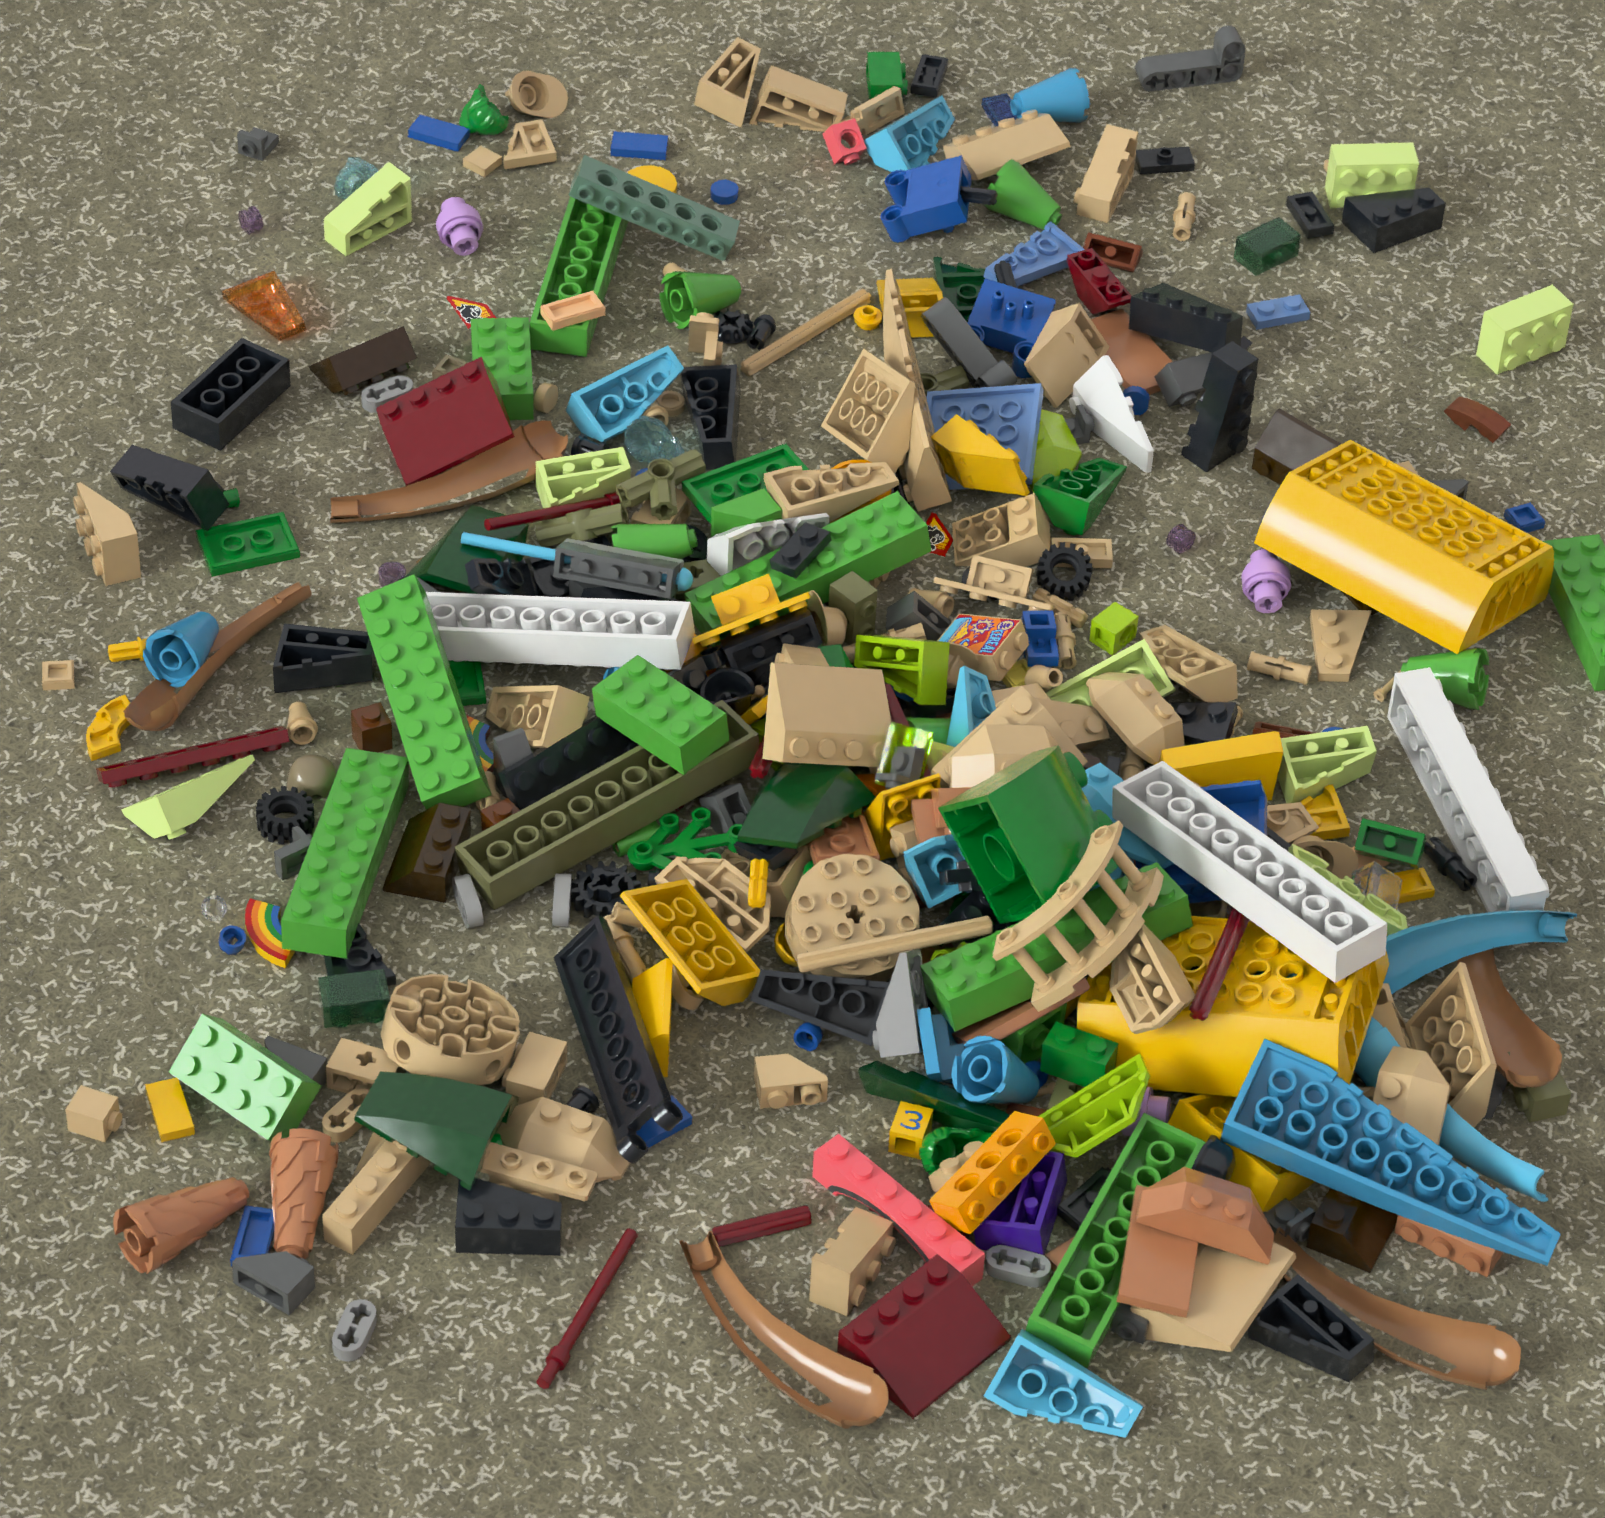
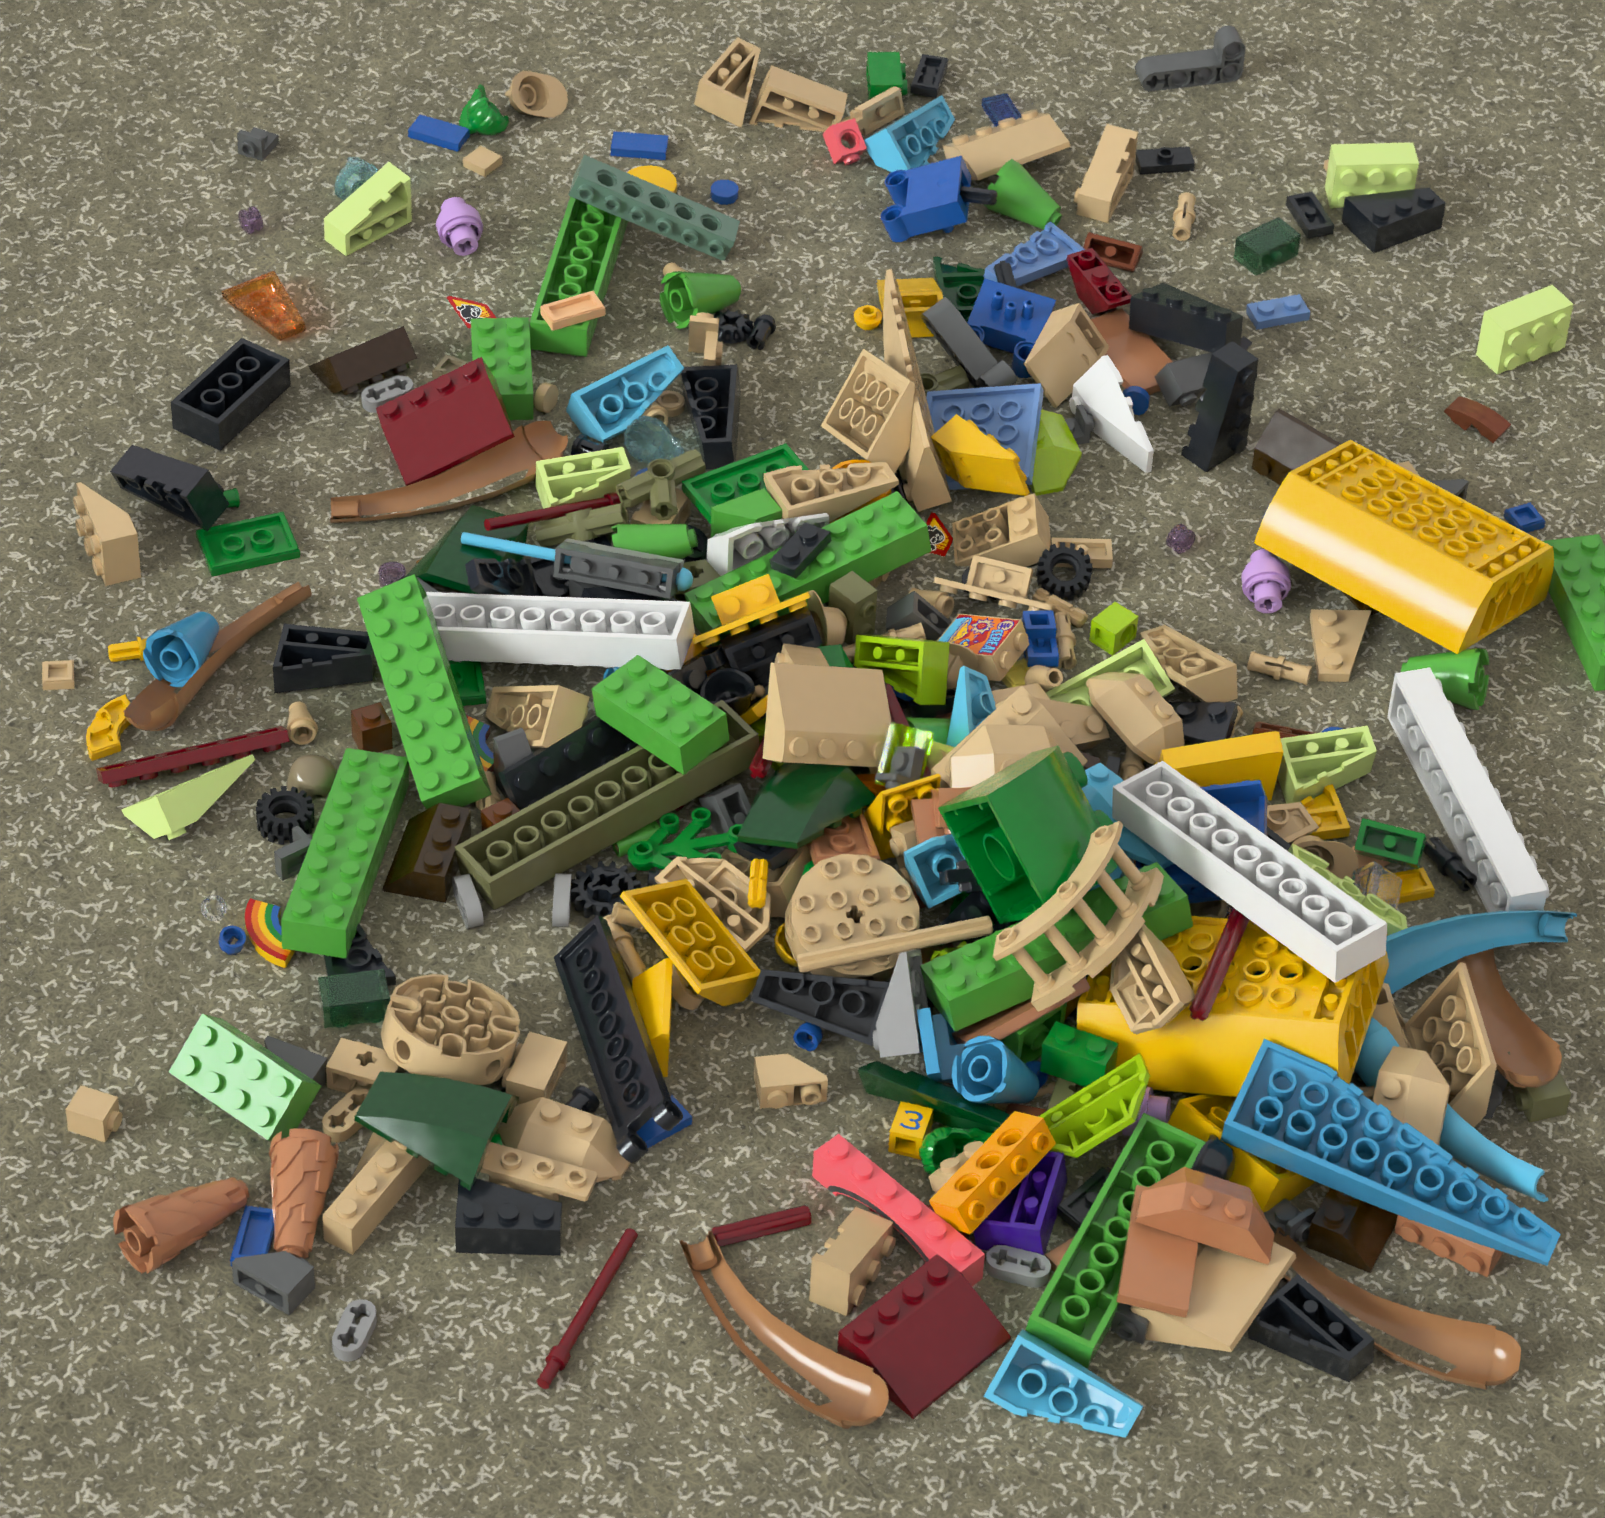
(169, 1109): yellow tile -> none
(529, 145): tan wing -> none
(805, 332): tan axle -> none
(1060, 96): dark azure cone -> none
(1078, 495): green wedge -> none
(1381, 694): tan piece -> none

